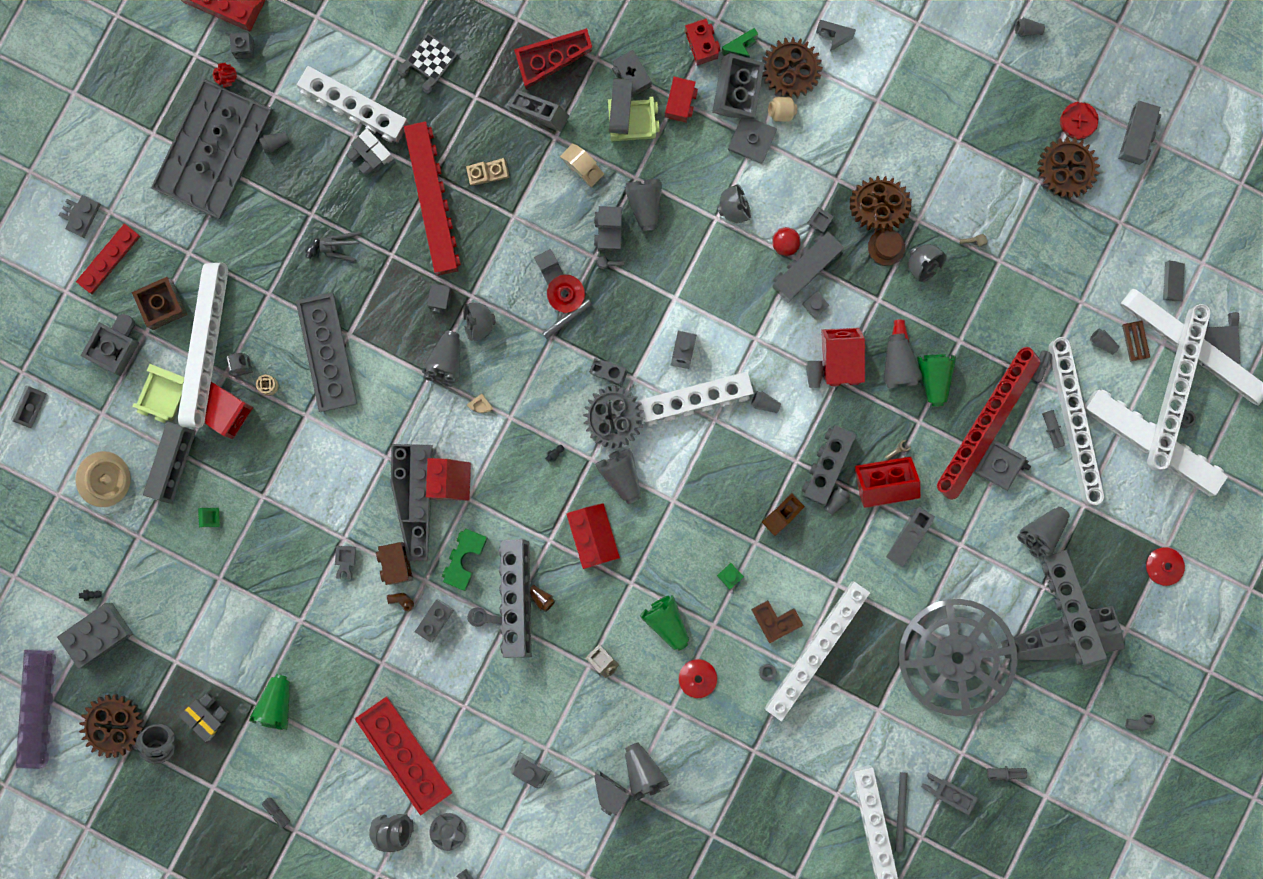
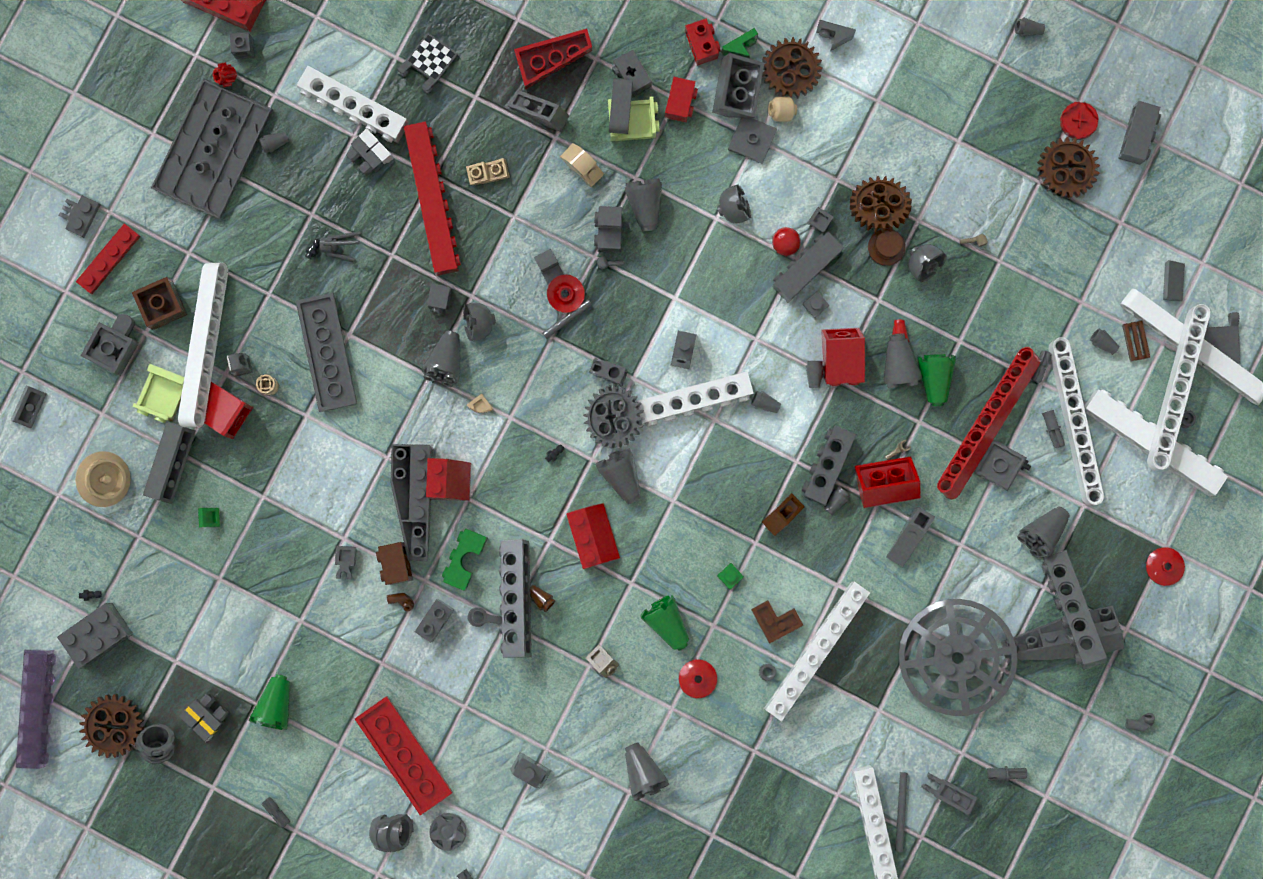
(610, 793): dark grey slope -> none

